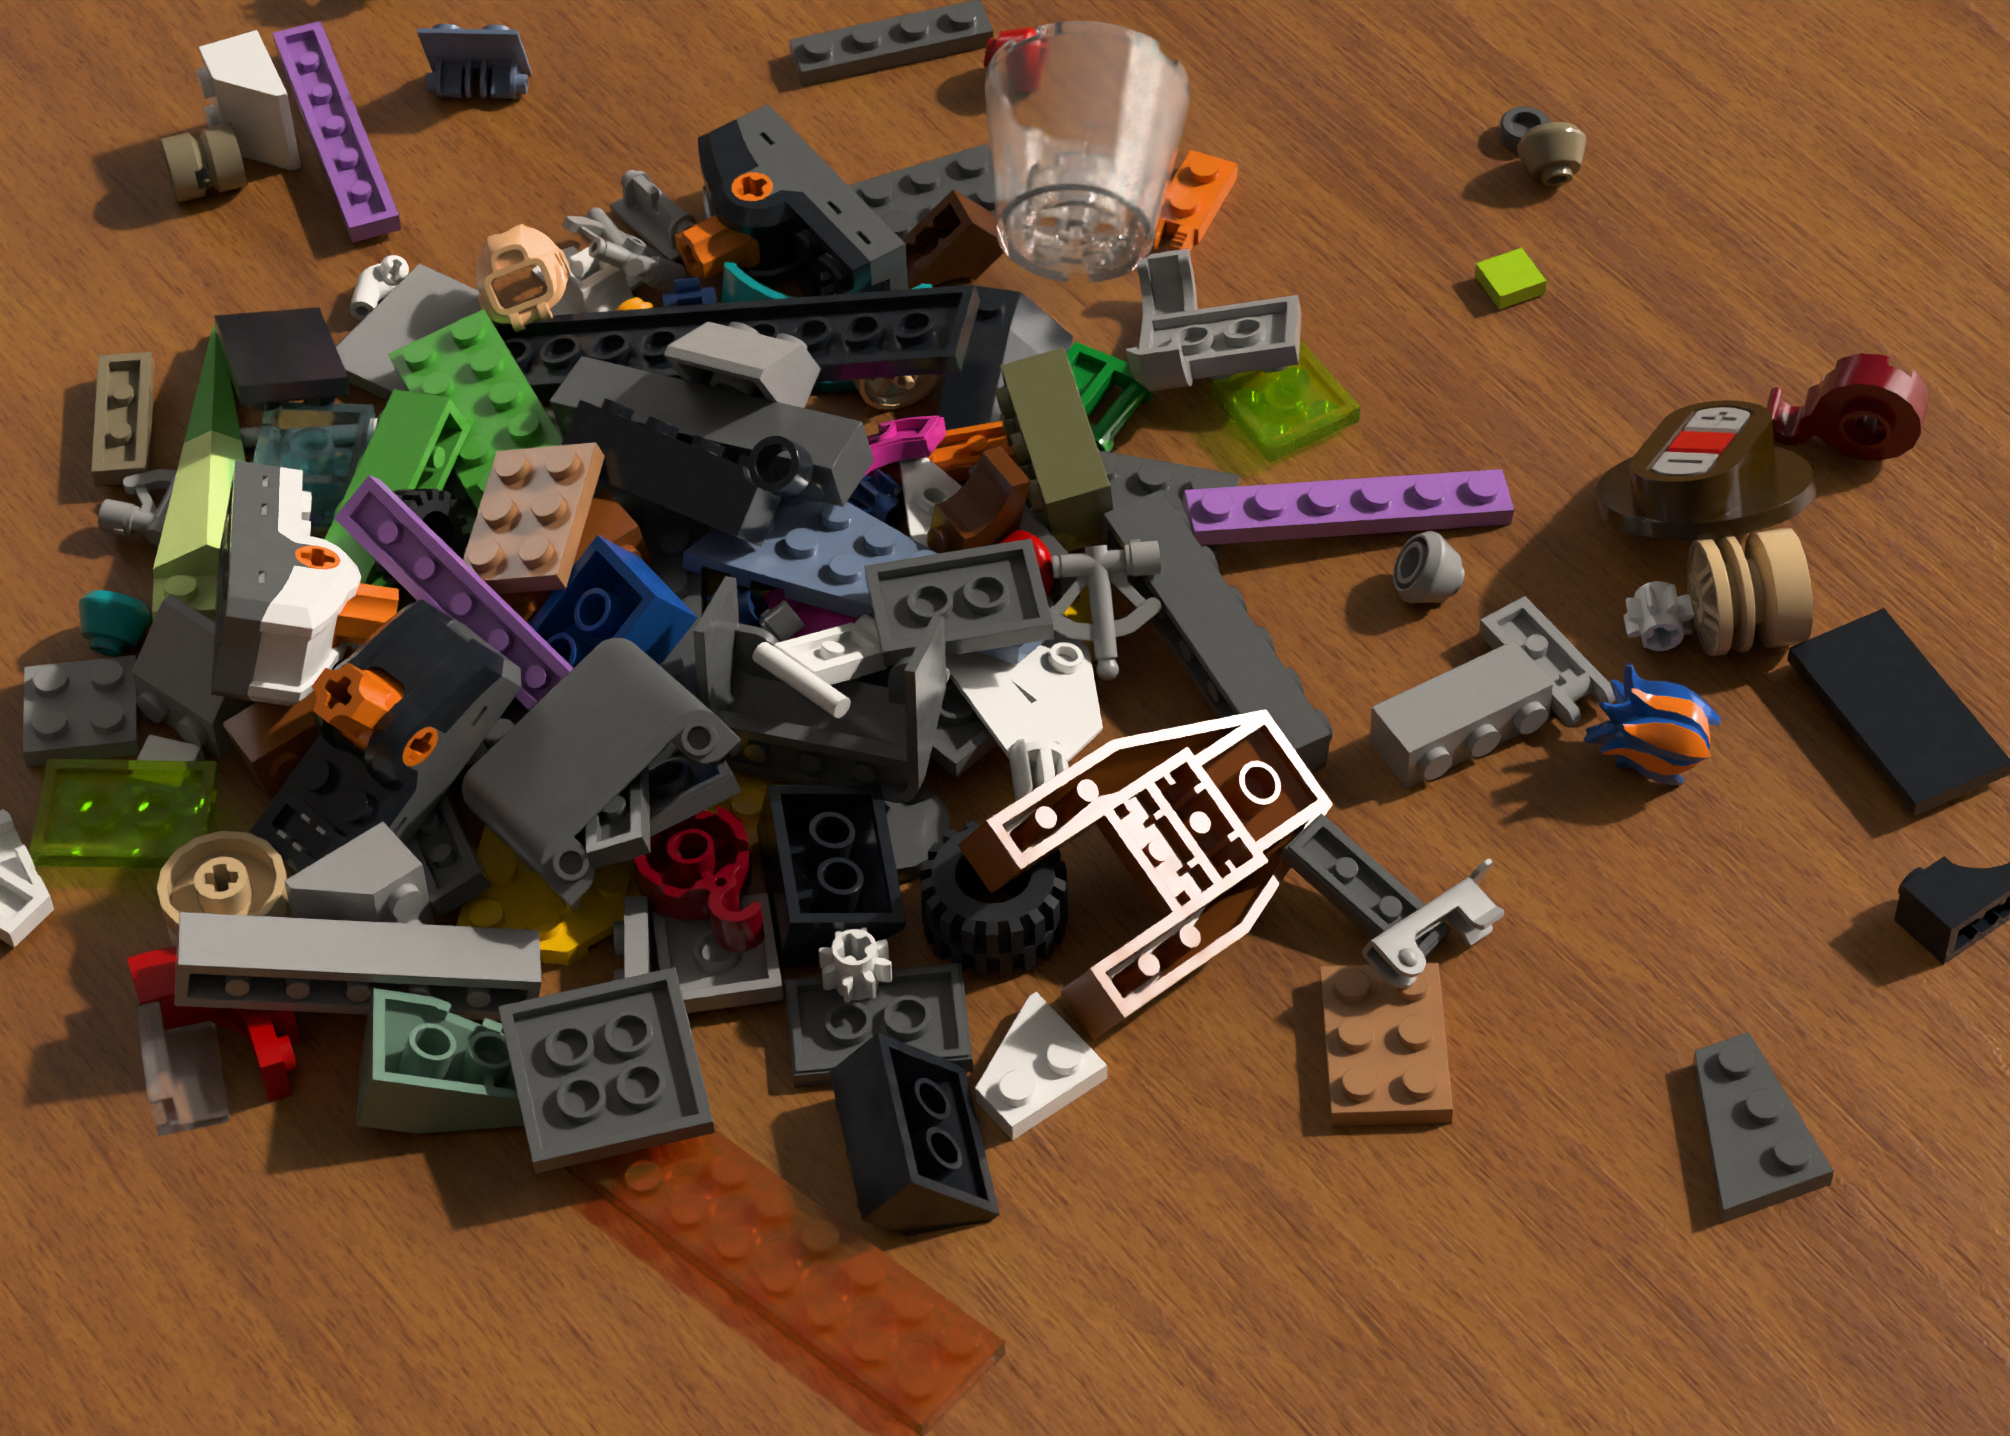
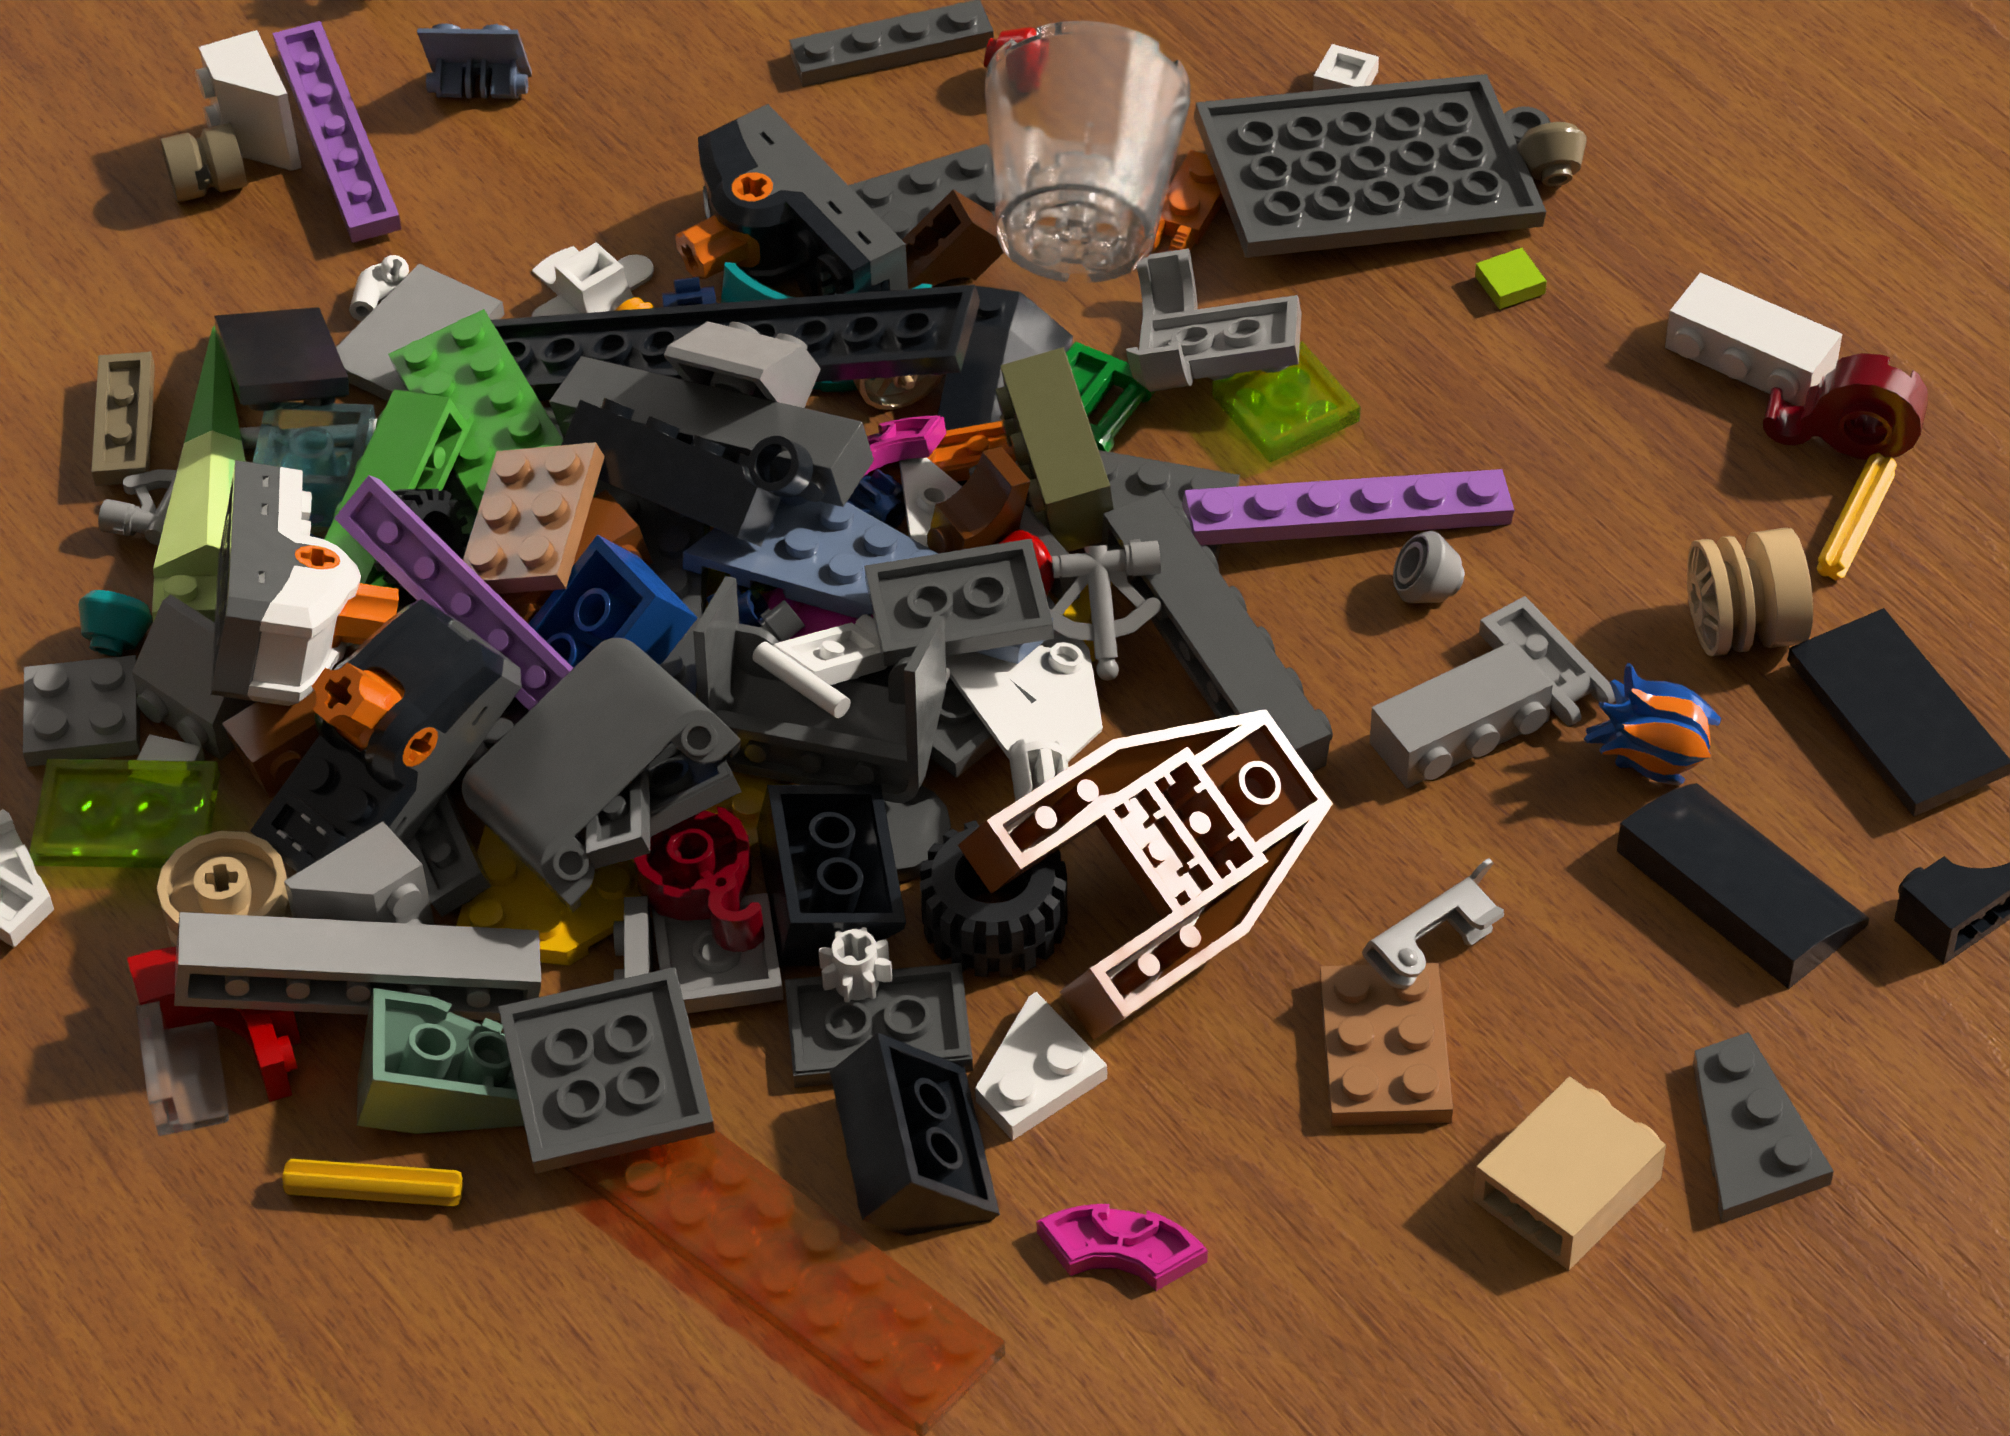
(372, 1182): none -> yellow axle
(509, 253): light nougat helmet -> none
(624, 250): light grey piece -> none
(651, 213): light grey hinge -> none
(1122, 1240): none -> dark pink tile
(1345, 69): none -> white plate
(1355, 881): dark grey tile -> none
(1367, 165): none -> dark grey plate
(1569, 1172): none -> tan brick
(1658, 616): white gear -> none
(1707, 477): dark brown piece -> none
(1739, 882): none -> black slope
(1751, 339): none -> white brick
(1856, 516): none -> yellow axle

